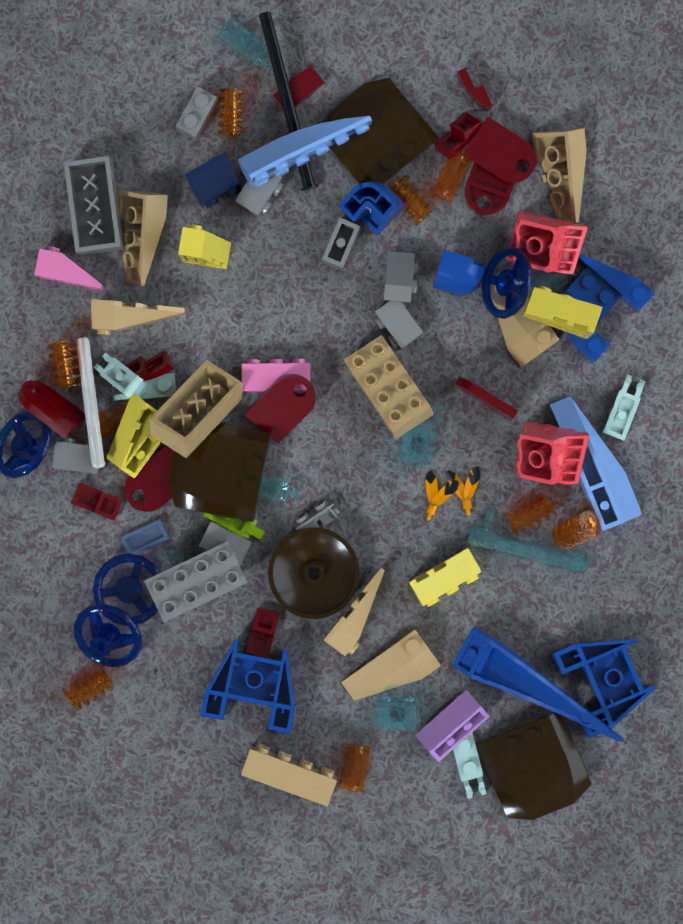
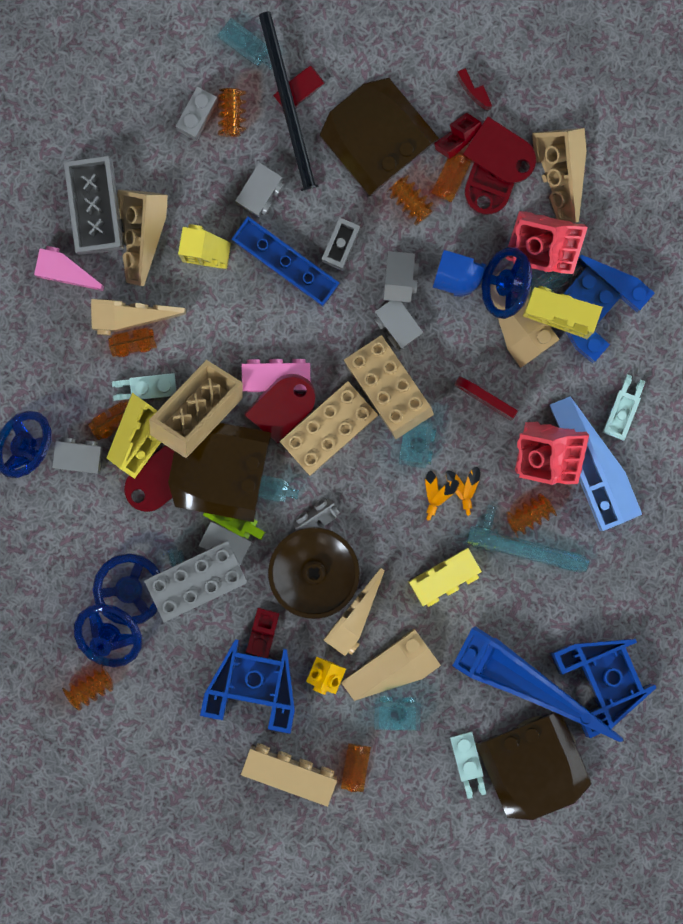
(50, 407): dark red tile -> none
(64, 364): clear orange piece -> none
(90, 403): white axle -> none
(96, 501): dark red slope -> none
(119, 375): light aqua hinge -> none
(122, 346): none -> clear orange hinge
(144, 537): sand blue tile -> none
(153, 367): dark red slope -> none
(213, 181): dark blue slope -> none
(285, 261): none -> blue piece
(297, 148): light blue wedge -> none
(325, 676): none -> yellow brick
(329, 428): none -> tan brick
(372, 204): blue brick -> none
(452, 726): lavender brick -> none
(576, 530): clear orange piece -> none

